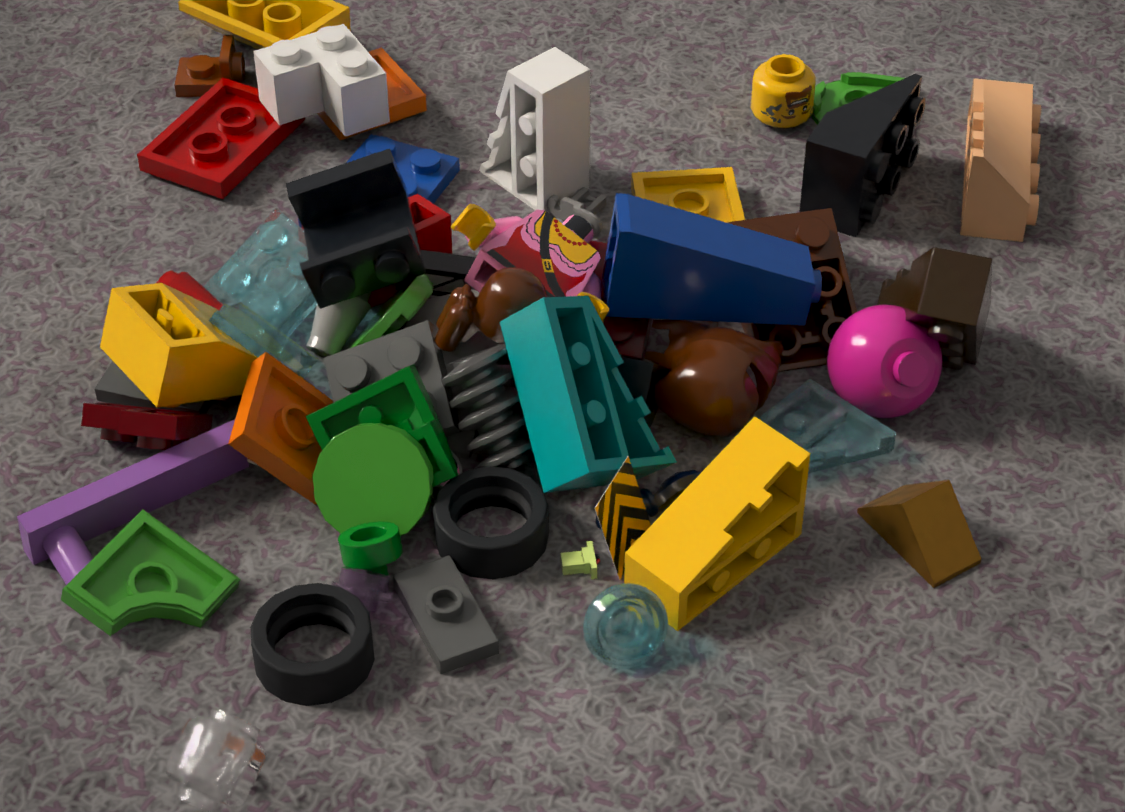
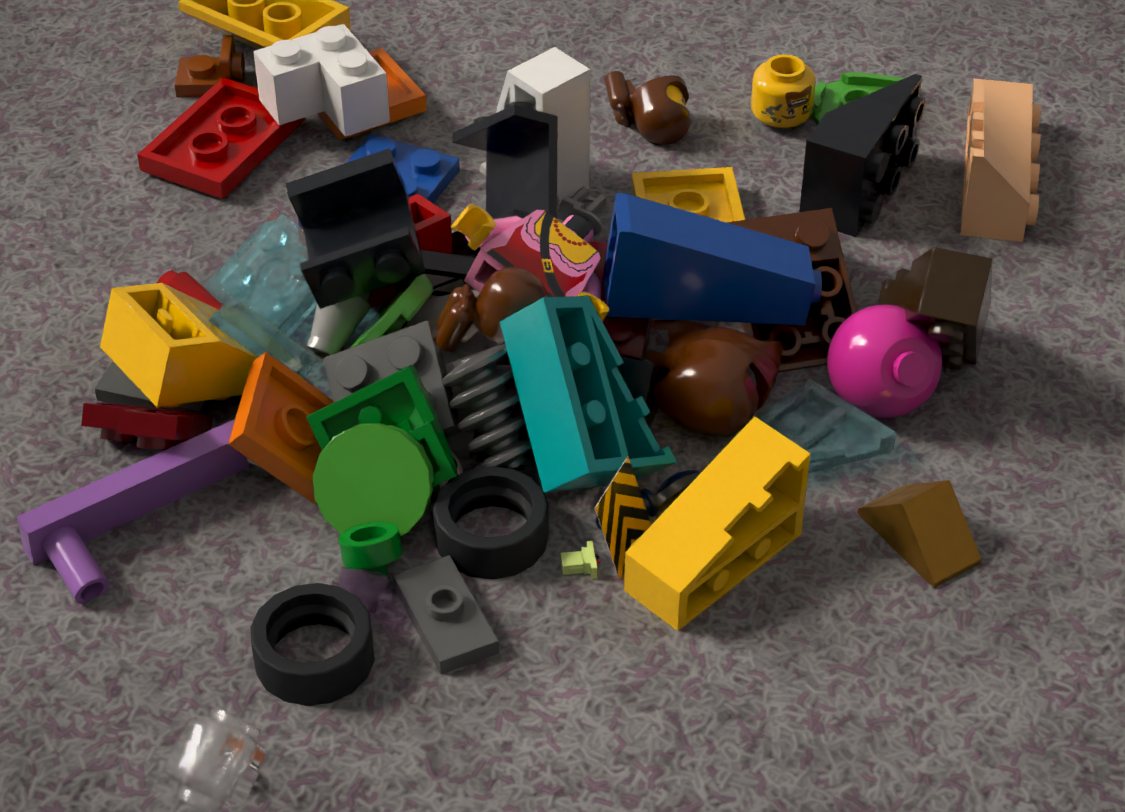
(149, 575): bright green tile -> none
(518, 163): none -> black panel
(625, 625): clear light blue cone -> none
(655, 106): none -> reddish brown piece

